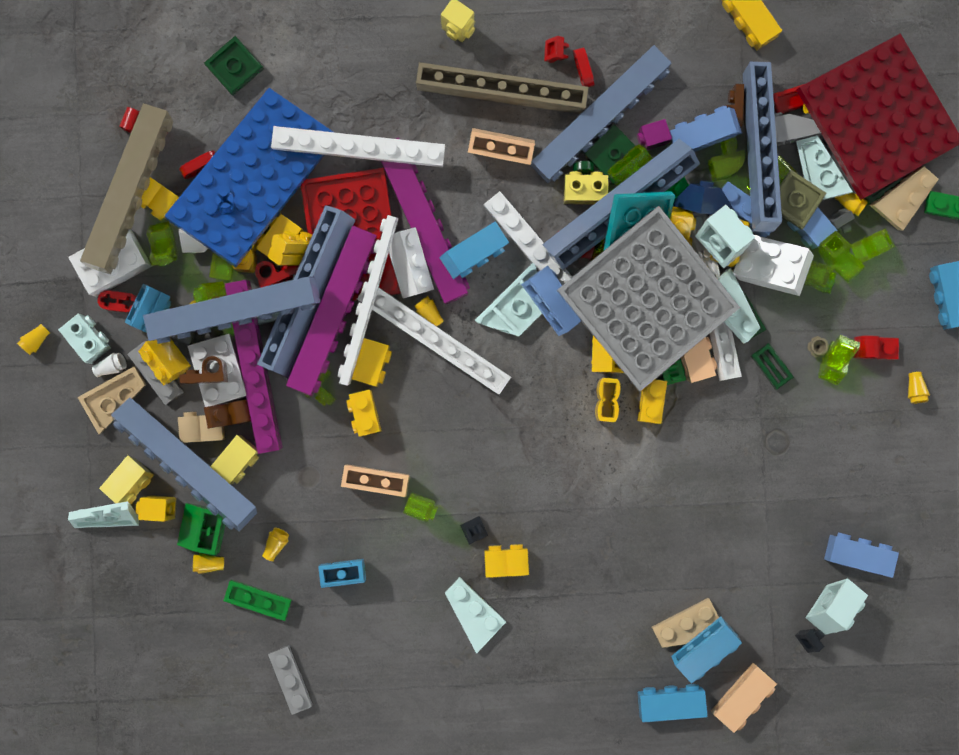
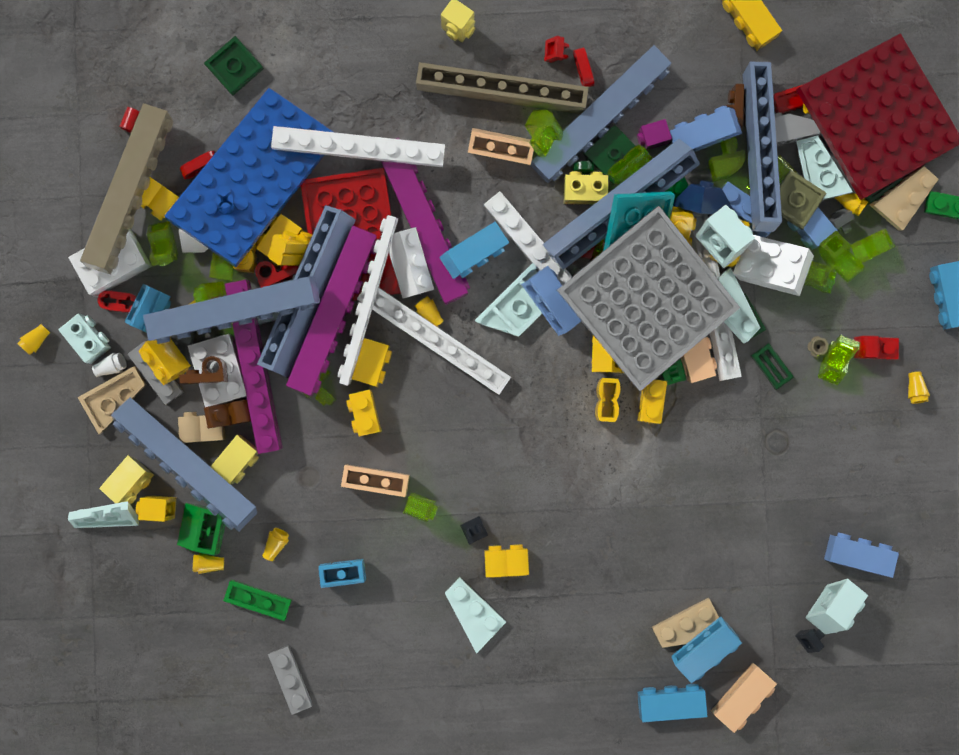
(543, 130): none -> clear neon green brick

